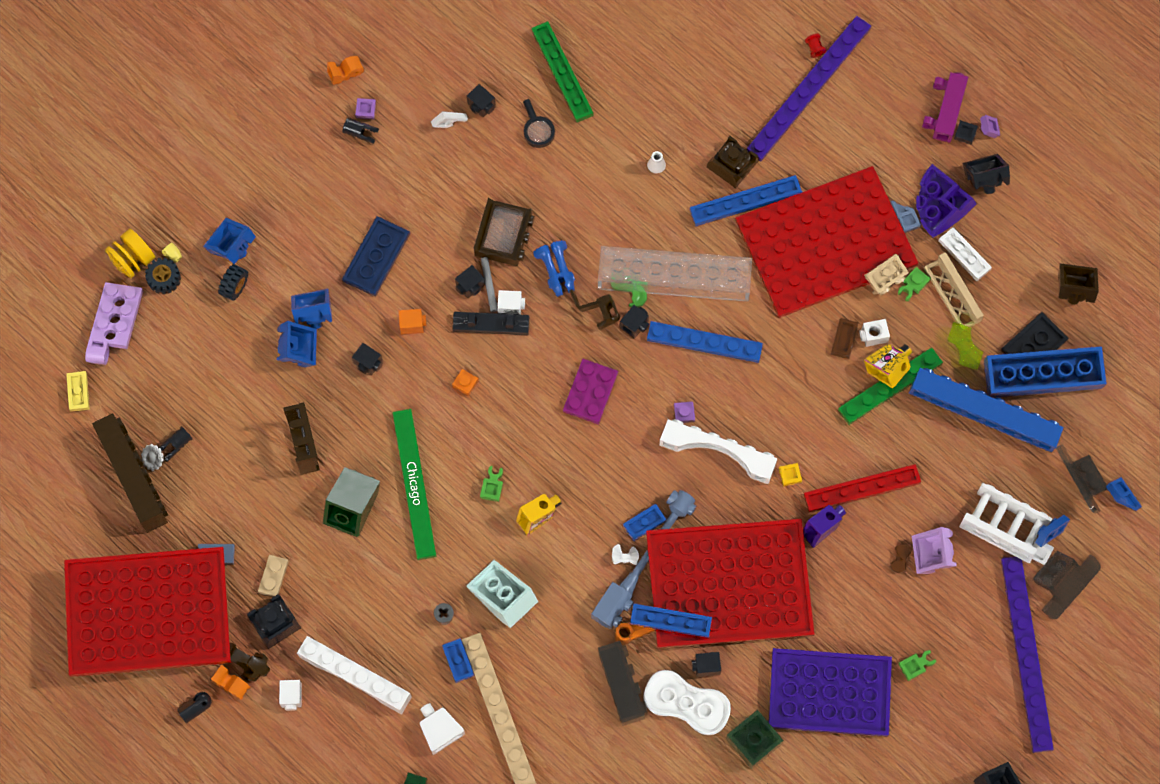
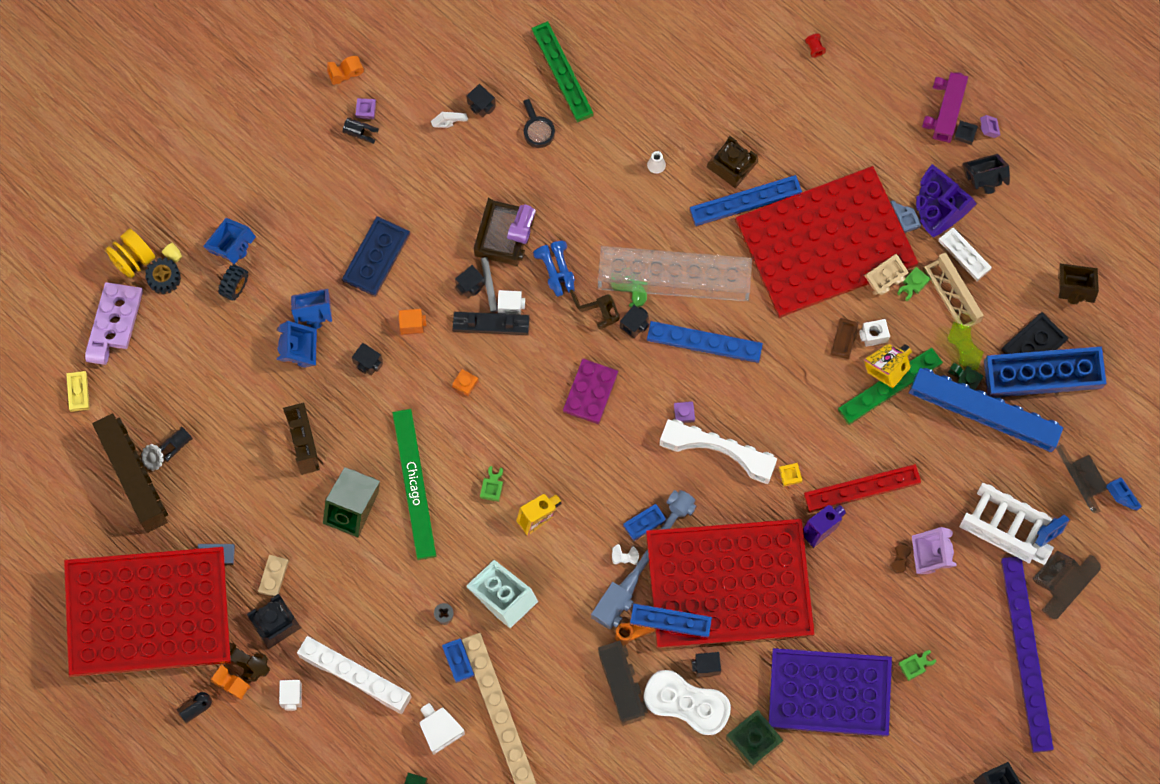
(520, 229): none -> medium lavender piece
(809, 88): dark purple plate -> none
(967, 376): none -> dark green plate

